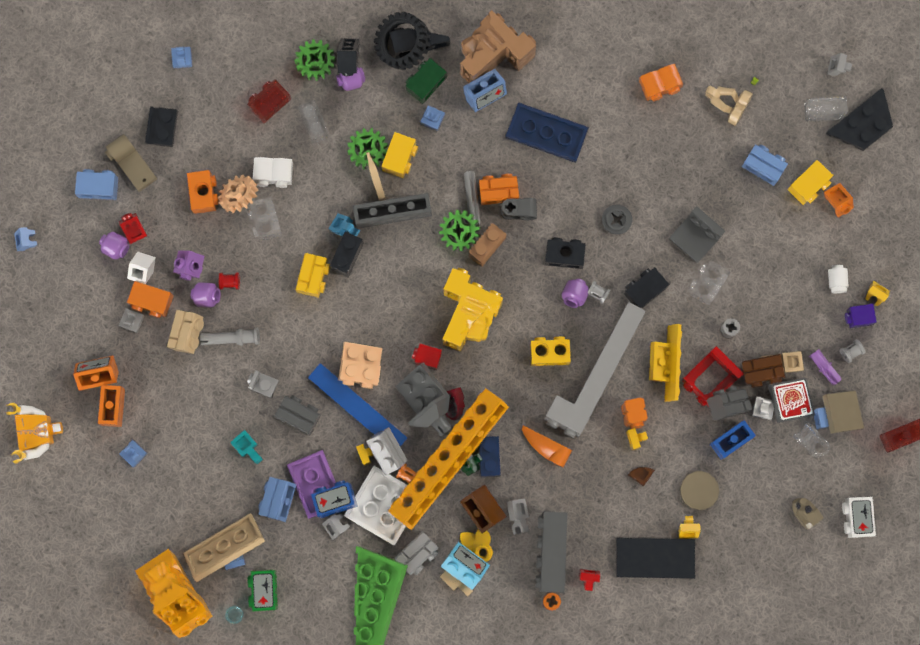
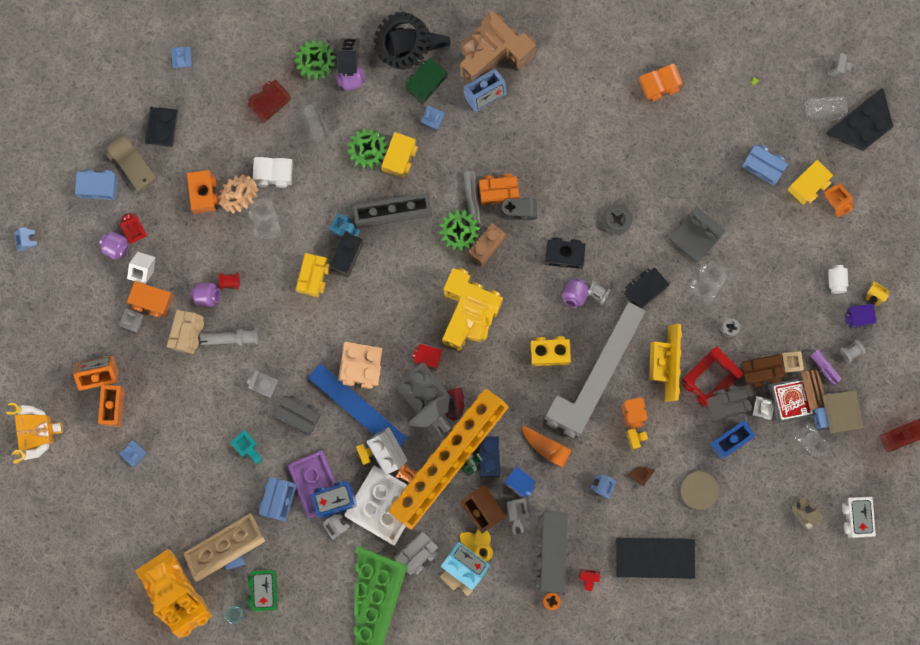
(188, 264): medium lavender brick -> none
(375, 178): tan piece -> none
(520, 483): none -> blue brick
(547, 132): dark blue tile -> none
(605, 486): none -> medium blue tile
(688, 529): yellow tile -> none
(740, 102): tan piece -> none
(813, 389): none -> medium nougat tile

